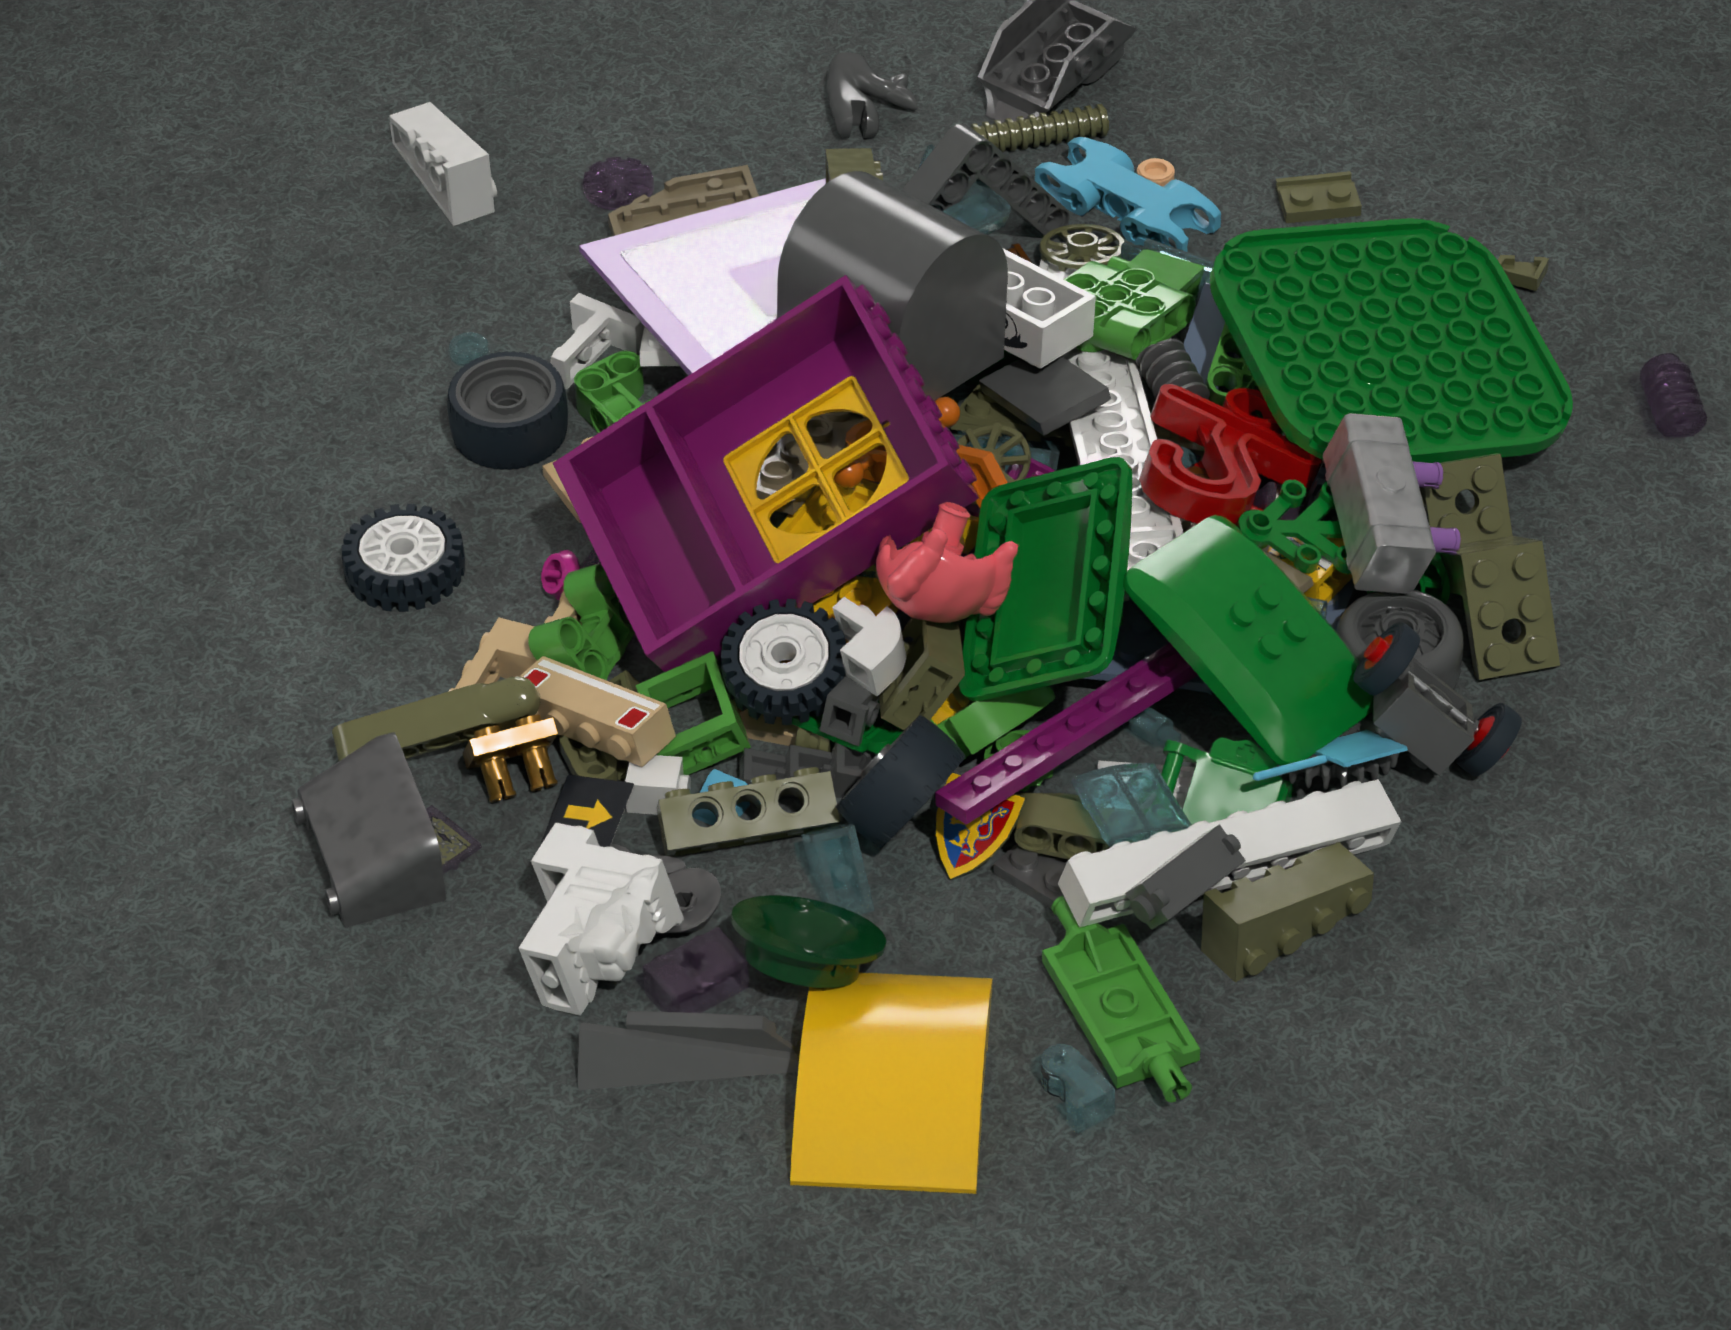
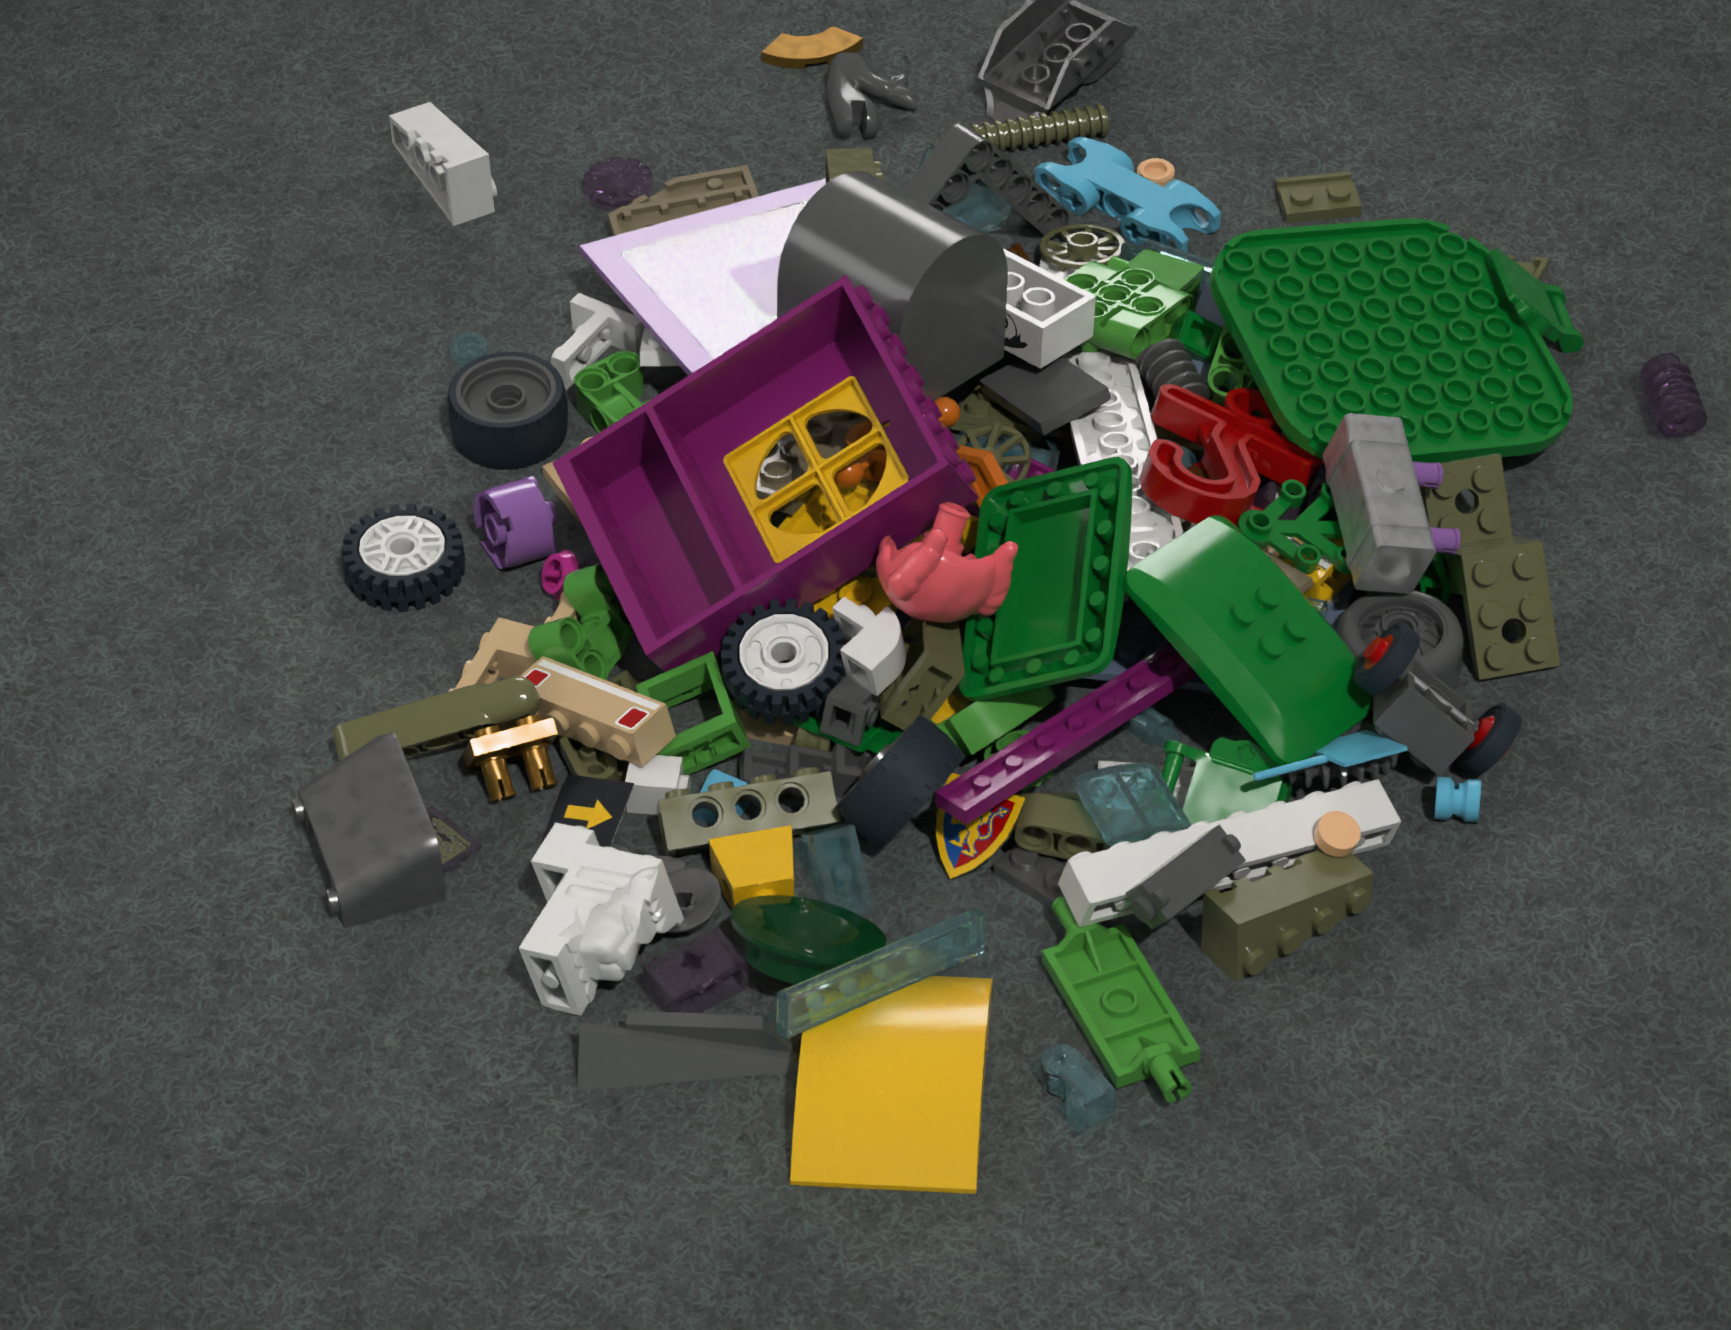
(515, 523): none -> medium lavender brick
(754, 864): none -> yellow torso
(797, 51): none -> pearl gold tile
(880, 973): none -> clear light blue tile
(1197, 335): none -> green slope
(1337, 834): none -> light nougat tile
(1457, 799): none -> medium azure wheel
(1538, 303): none -> green piece

